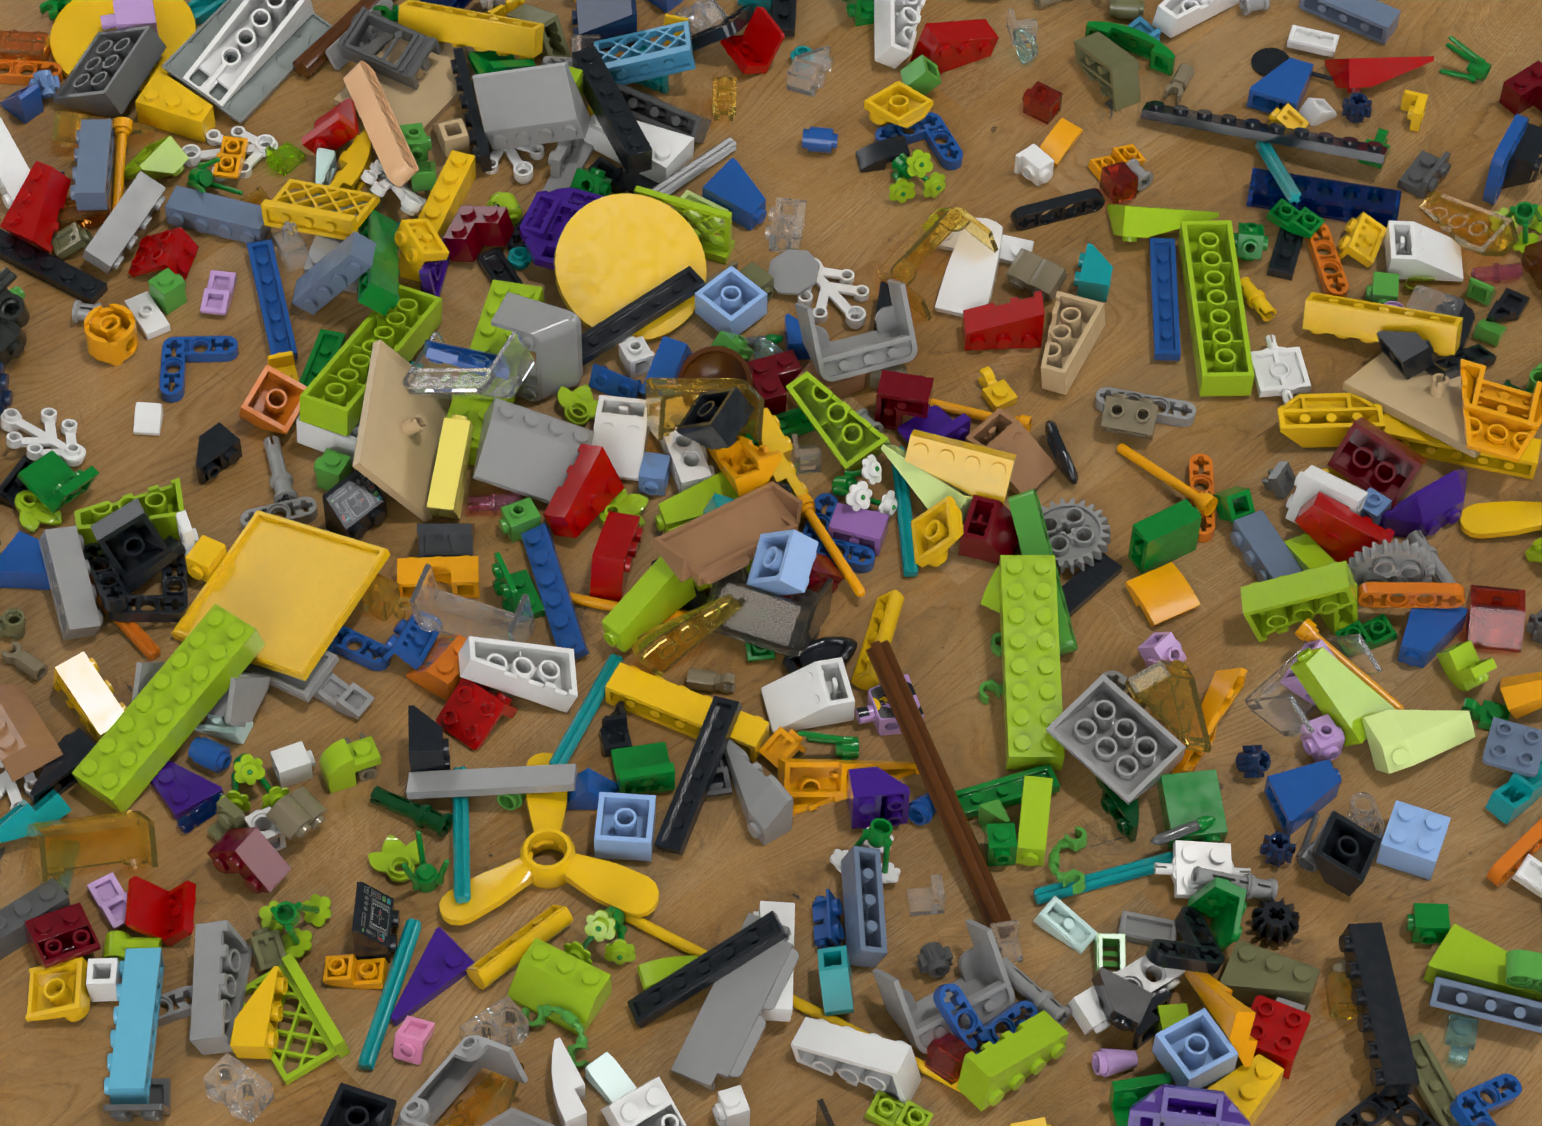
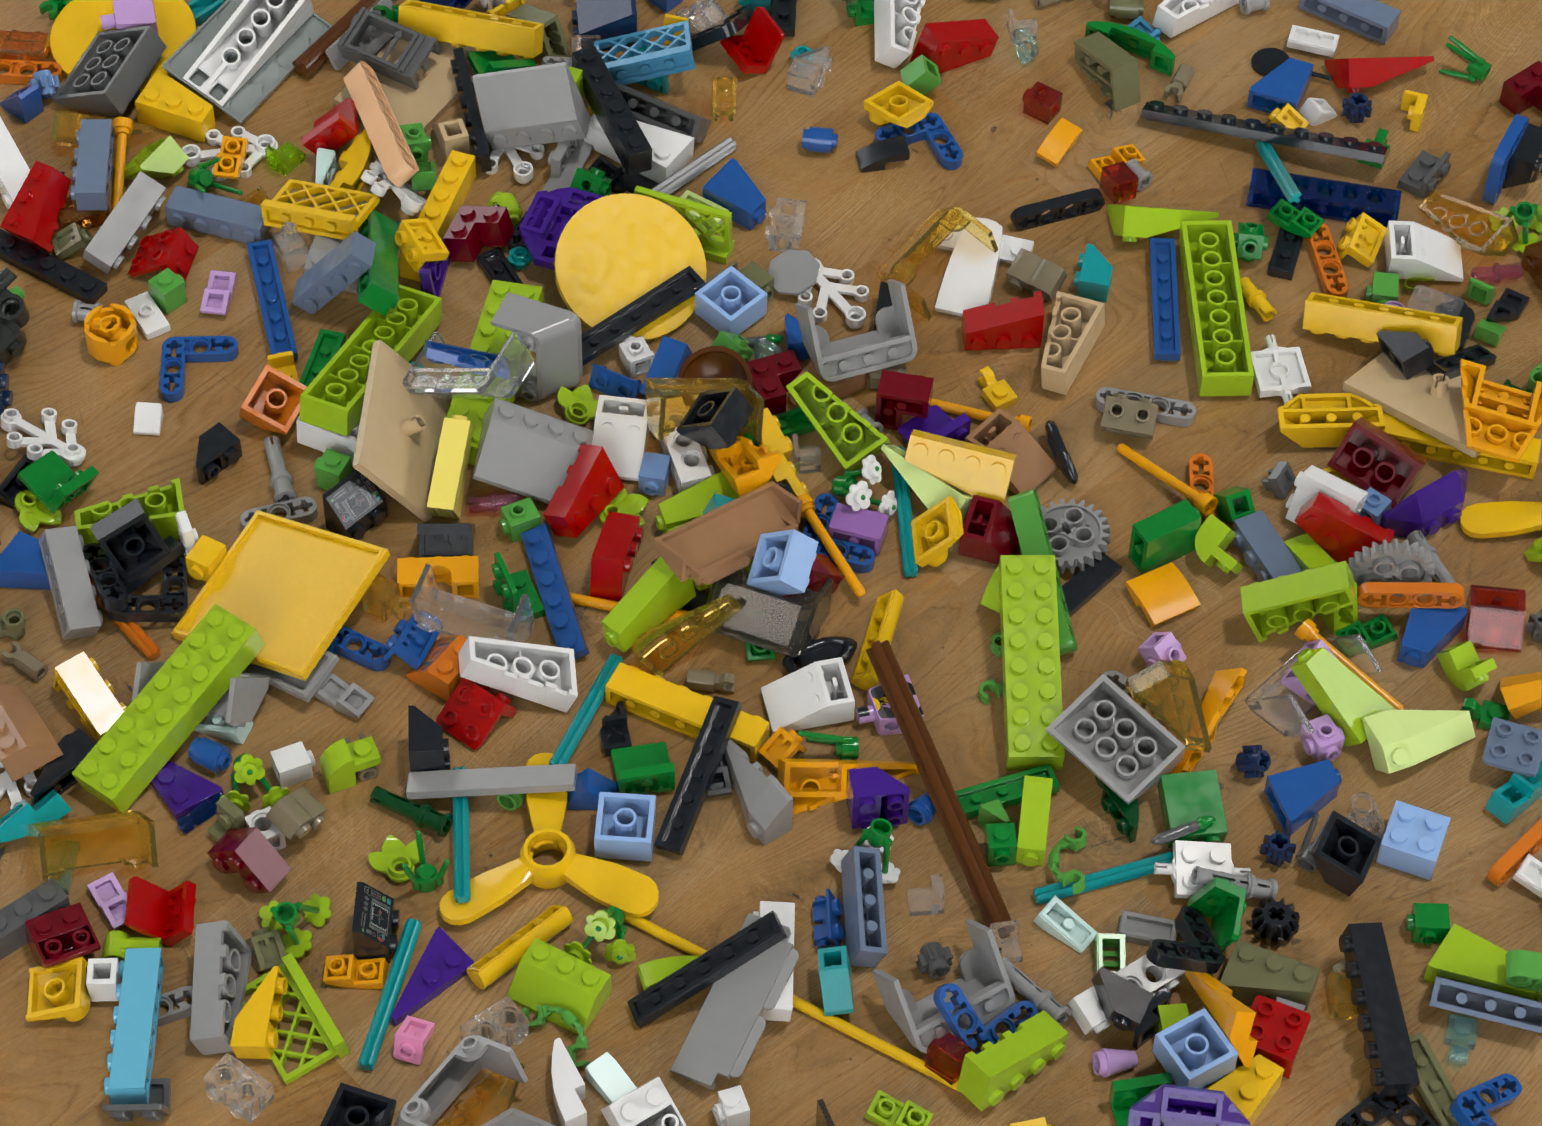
(858, 1057): white wedge -> none
(917, 165): lime plant -> none
(1034, 165): white brick -> none
(1211, 543): none -> lime brick

